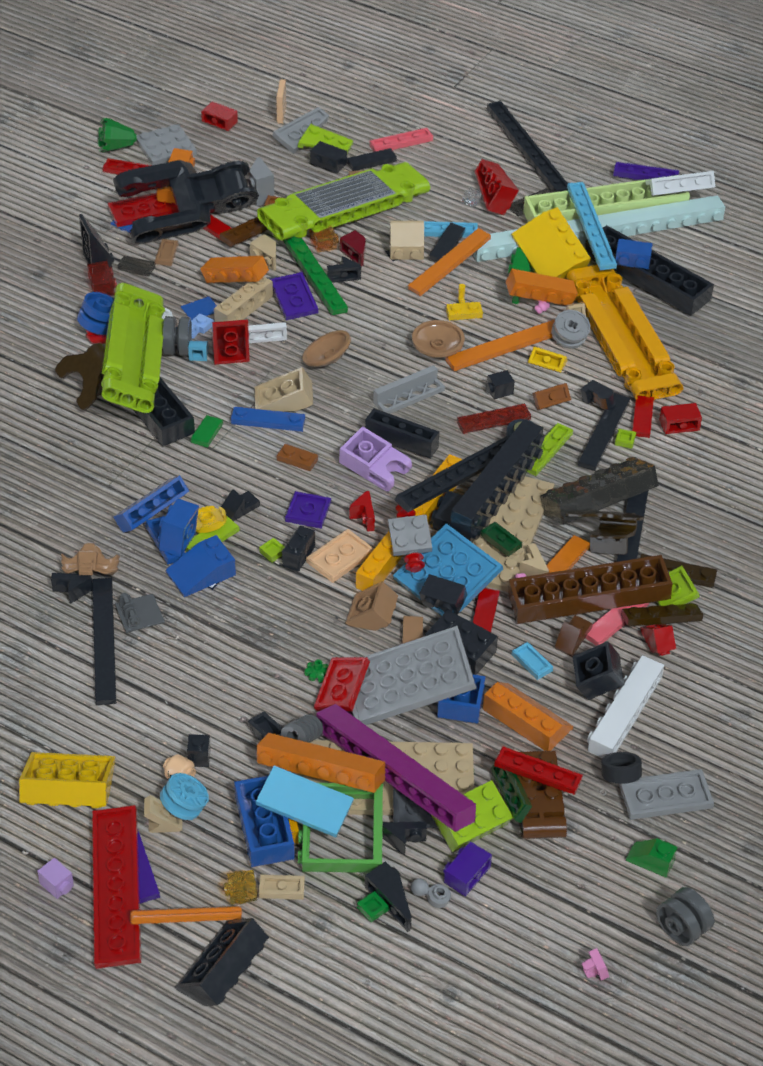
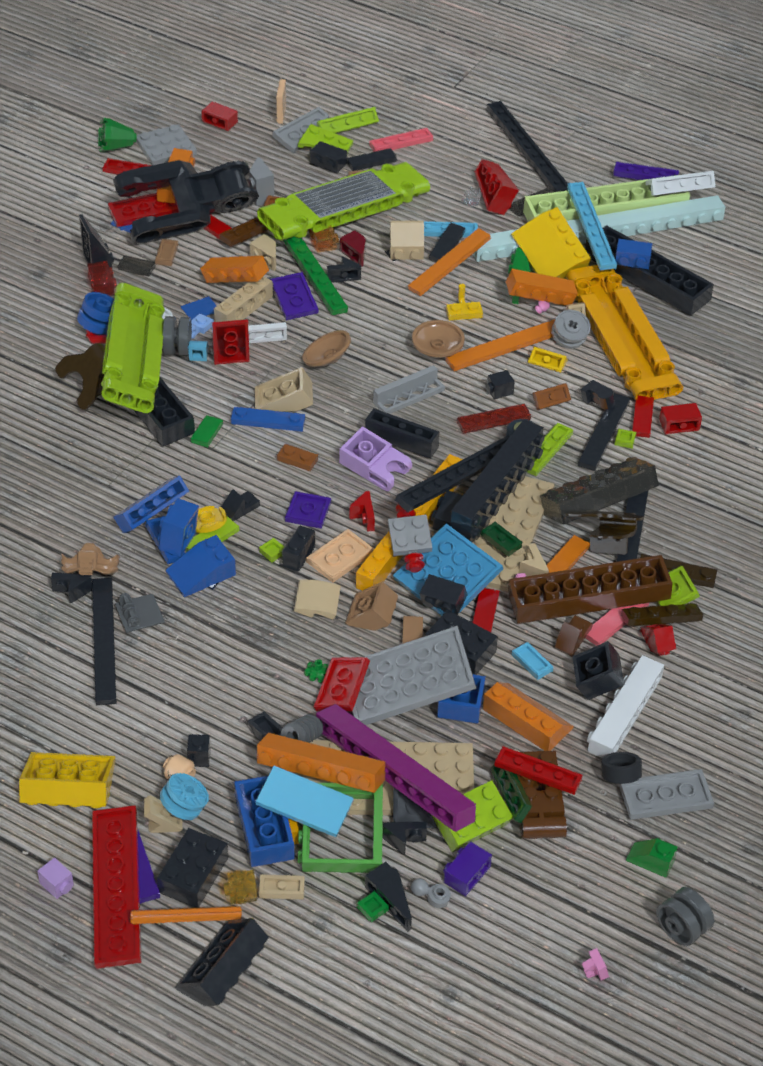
(193, 868): none -> black brick
(317, 598): none -> tan slope
(350, 120): none -> lime tile

